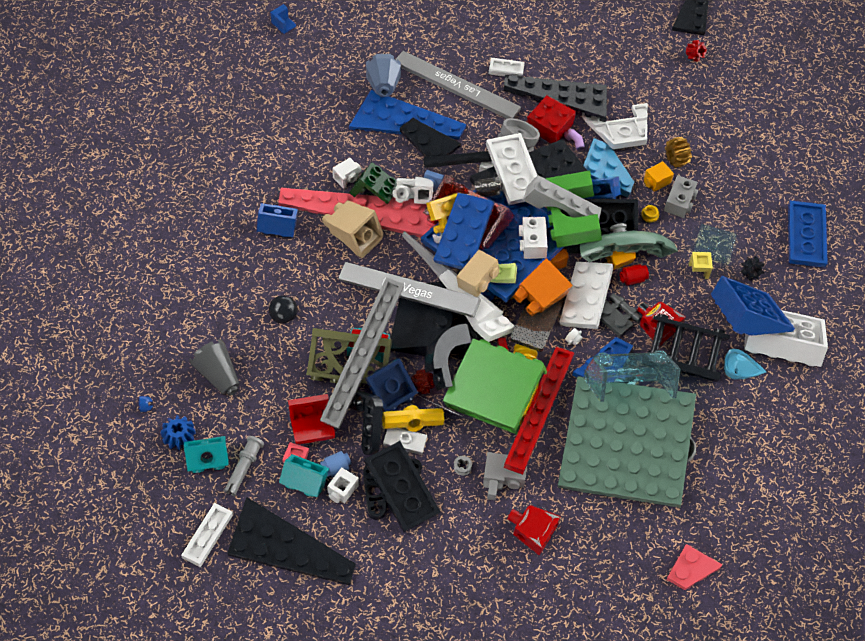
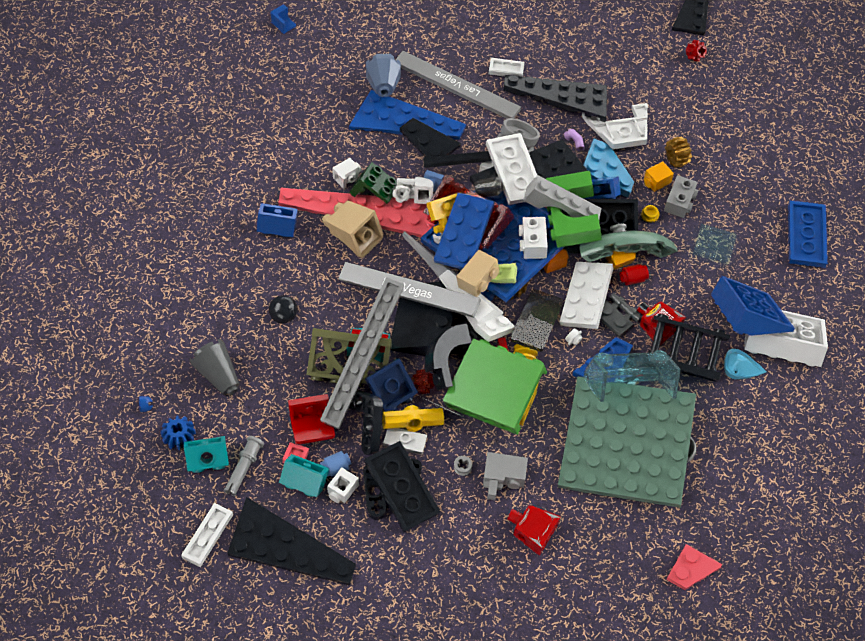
(538, 411): red plate -> none
(542, 288): orange hips -> none
(551, 119): red brick -> none
(701, 263): light yellow panel -> none
(751, 272): black gear -> none

